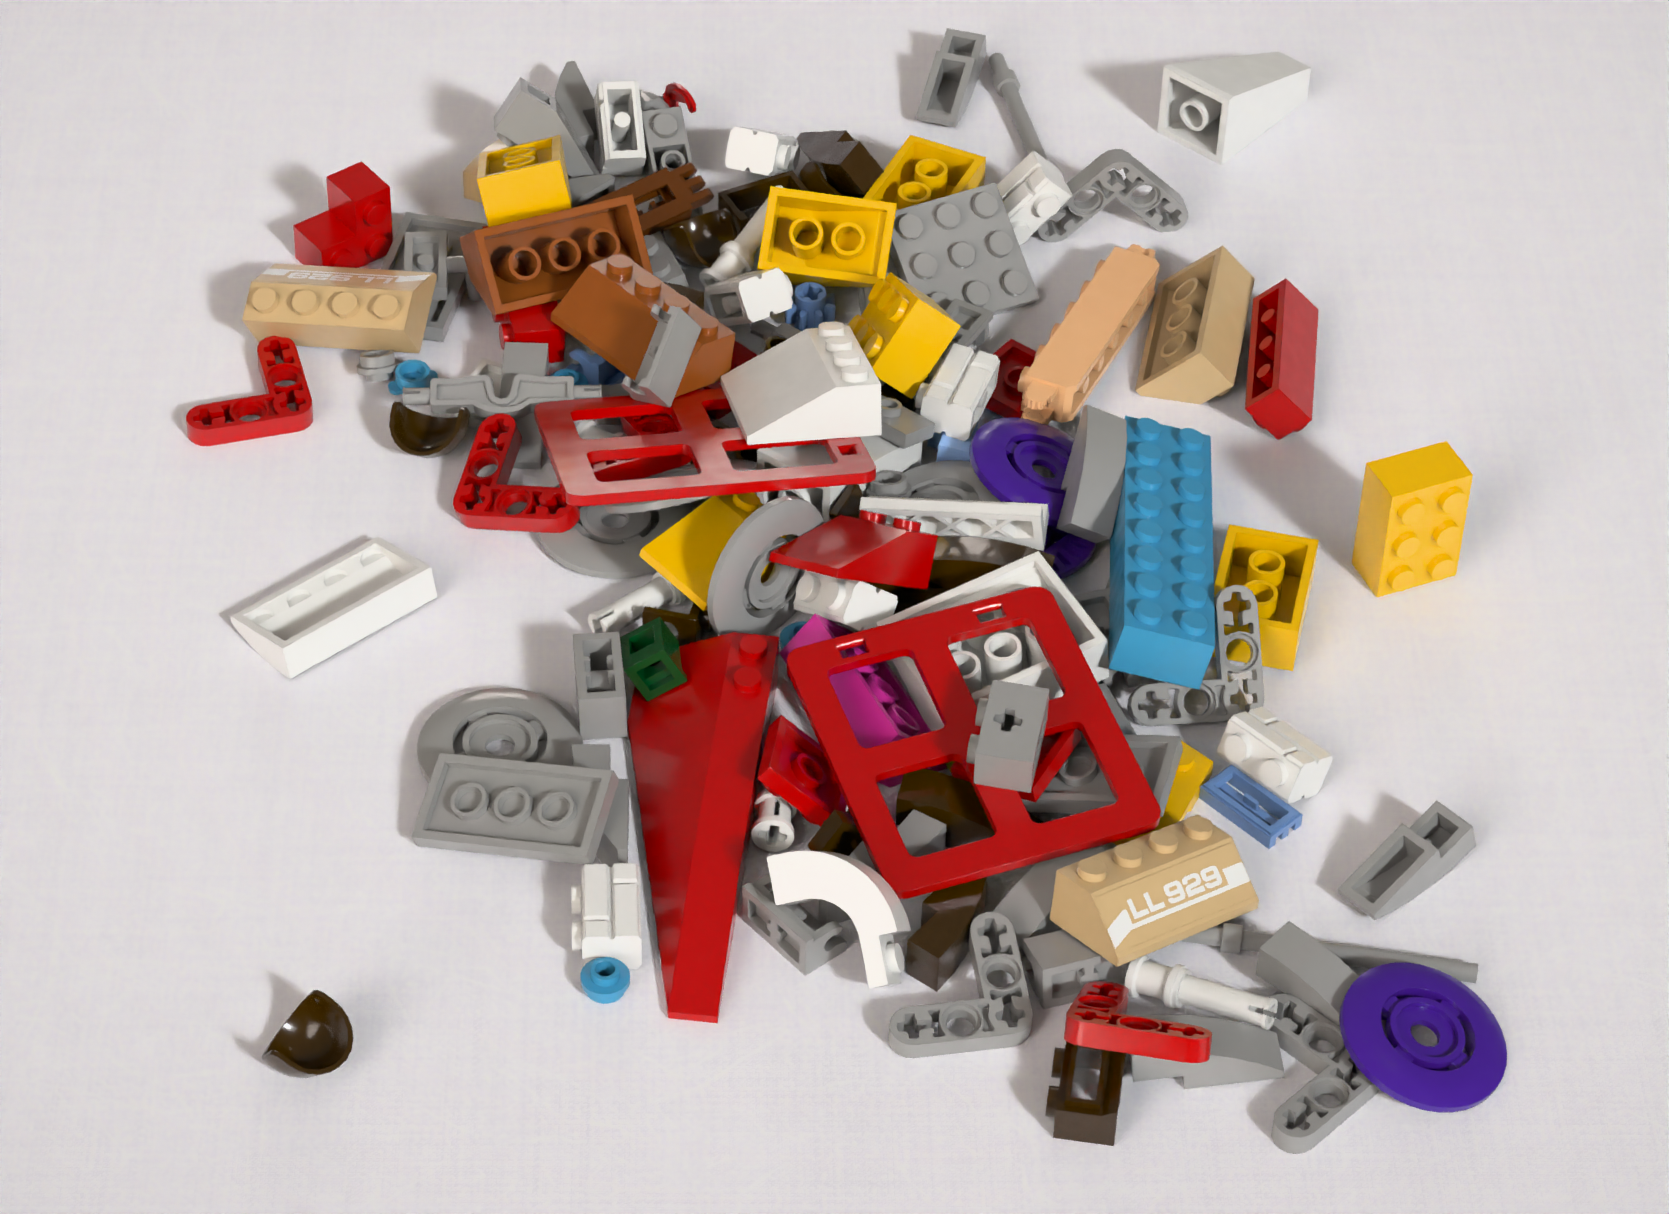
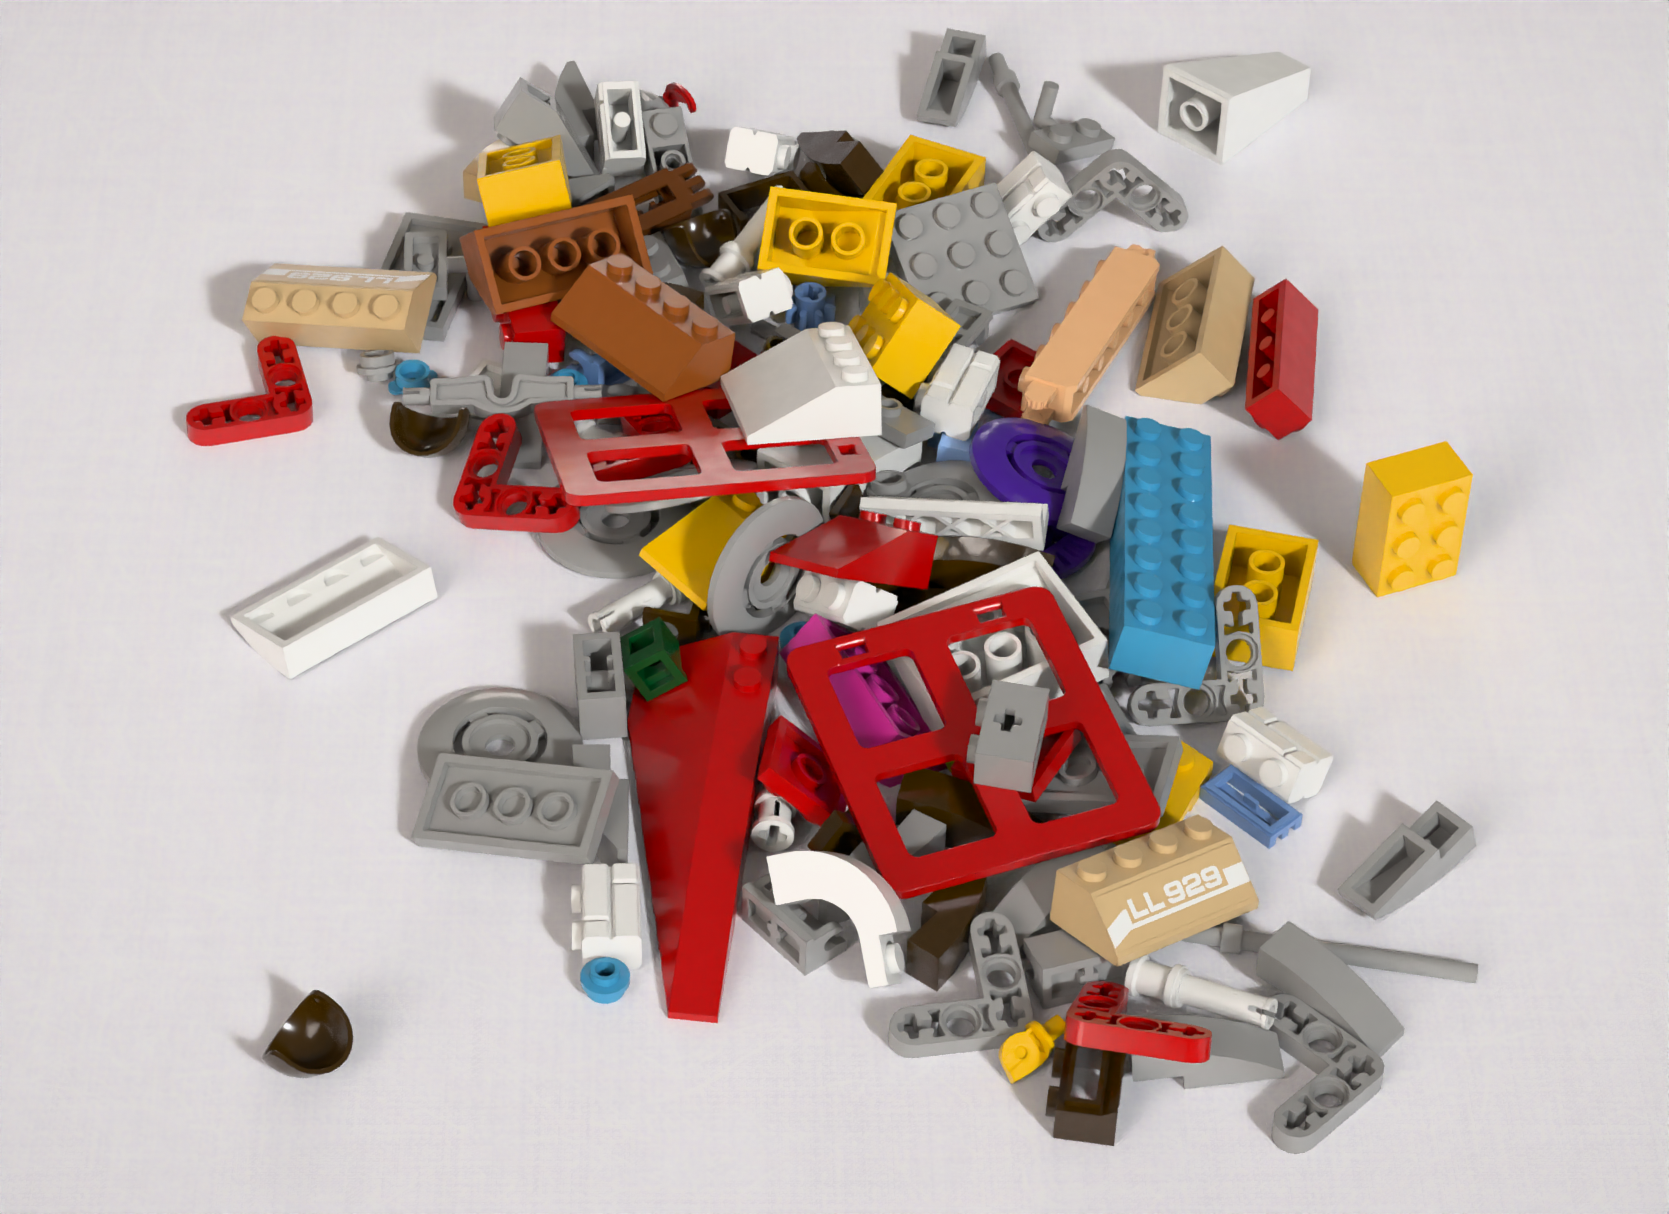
(354, 227): red brick -> none
(665, 357): light grey hinge -> none
(1029, 1049): none -> yellow piece
(1066, 141): none -> light grey plate
(1420, 1075): dark purple piece -> none

